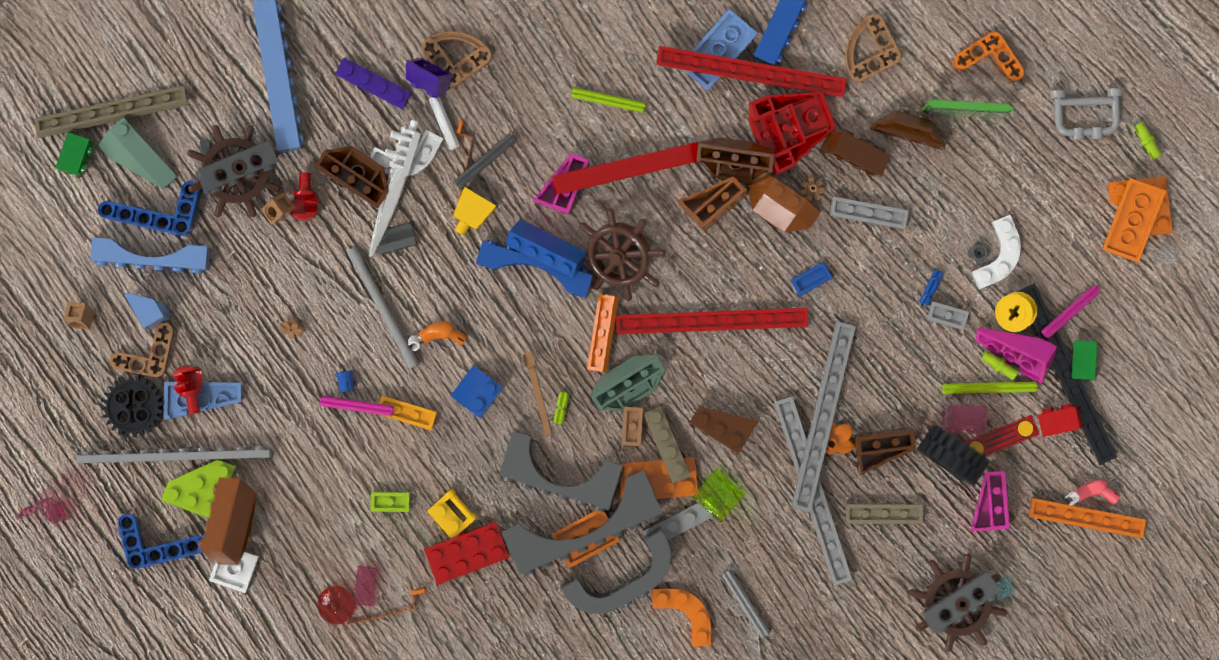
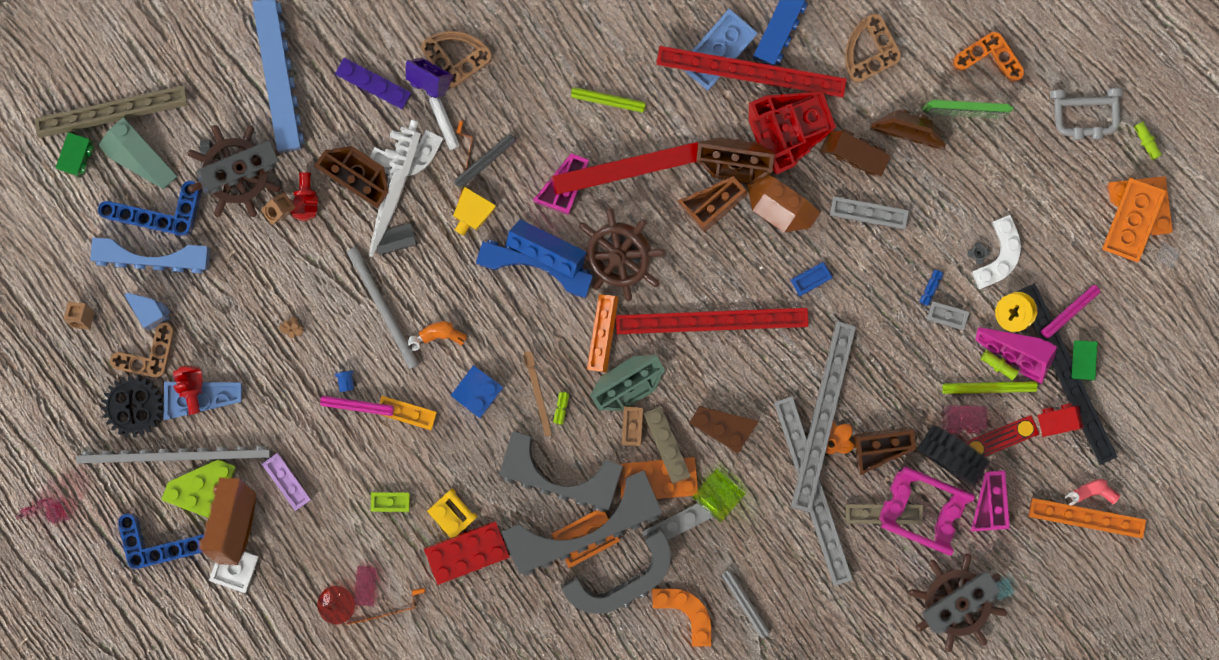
(286, 481): none -> lavender plate
(812, 193): medium nougat plant -> none
(950, 511): none -> dark pink piece

